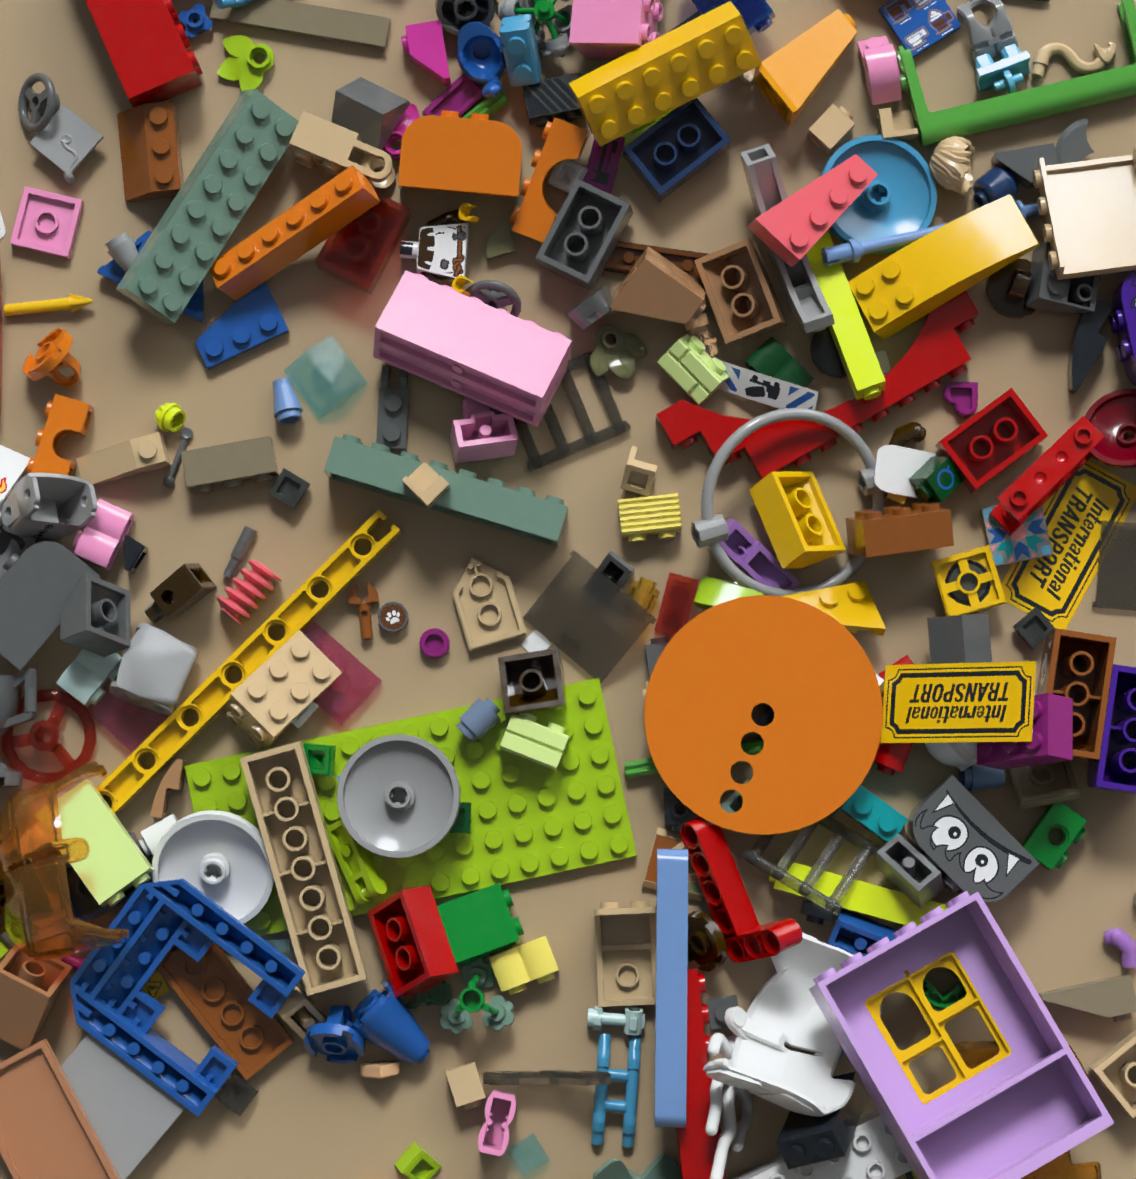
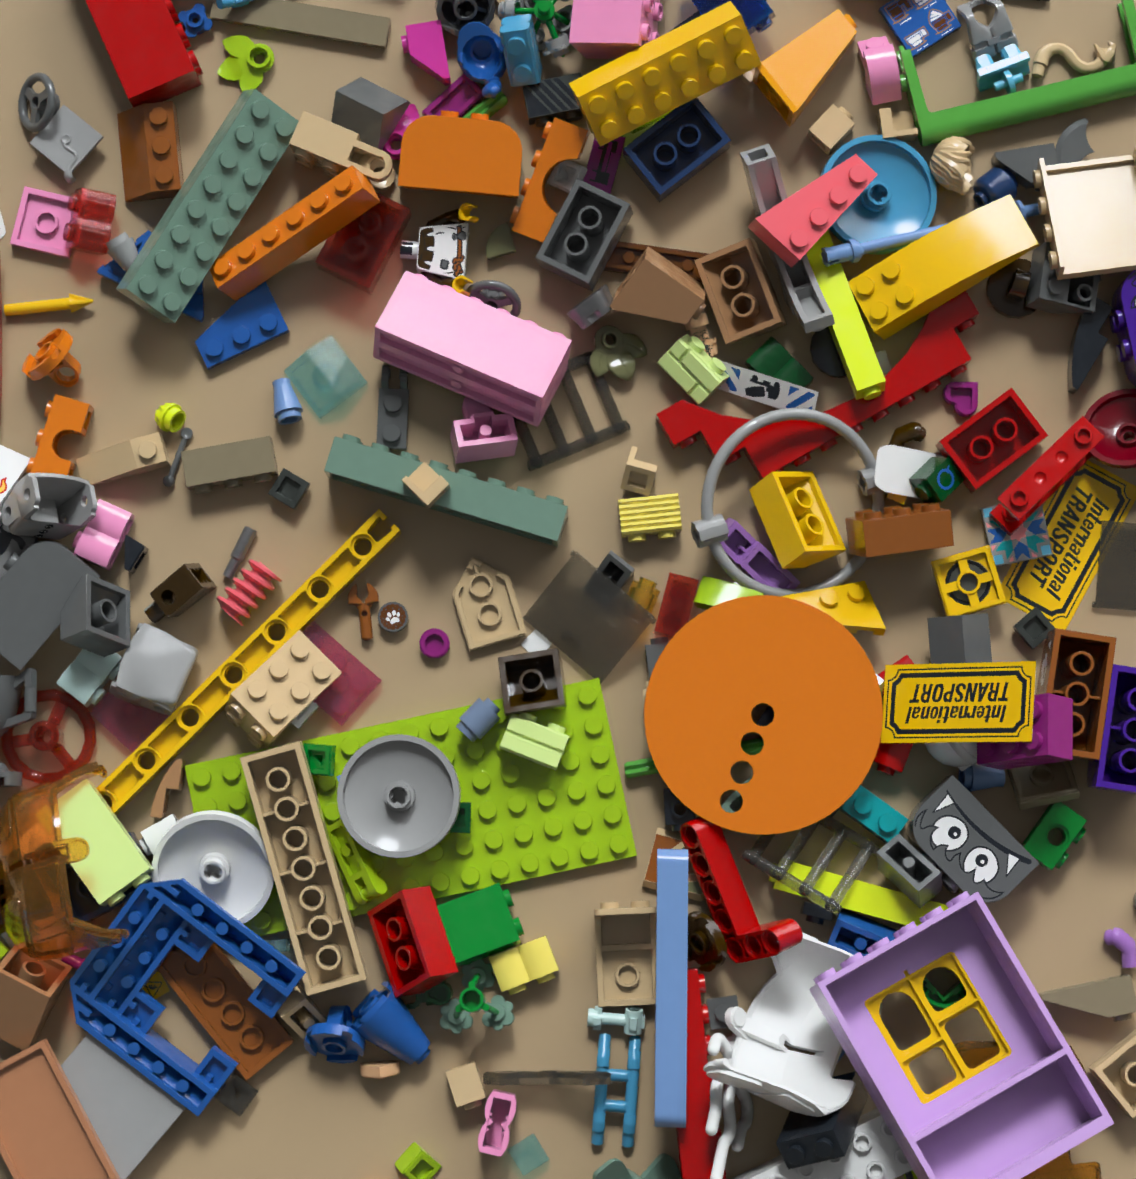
(90, 221): none -> clear red brick

